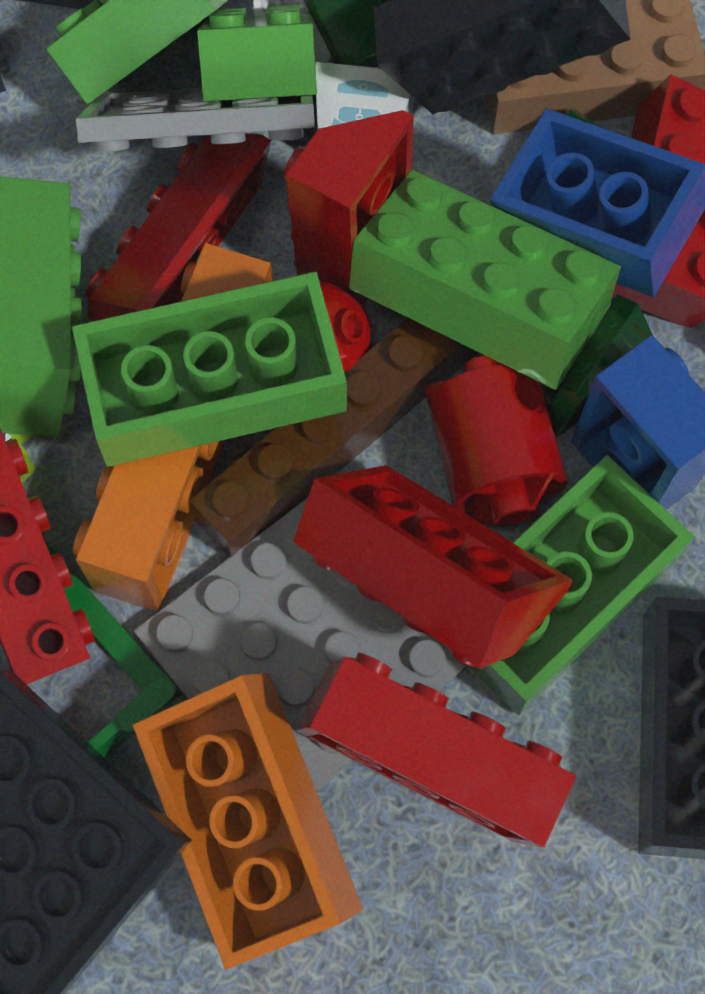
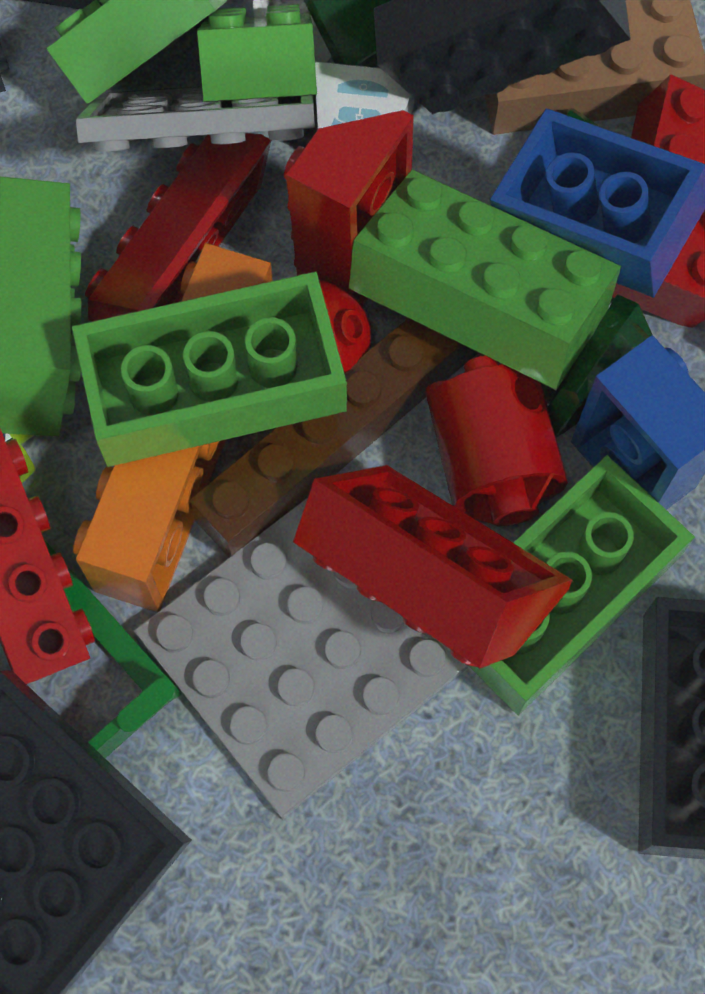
(253, 817): orange brick -> none
(436, 751): red brick -> none

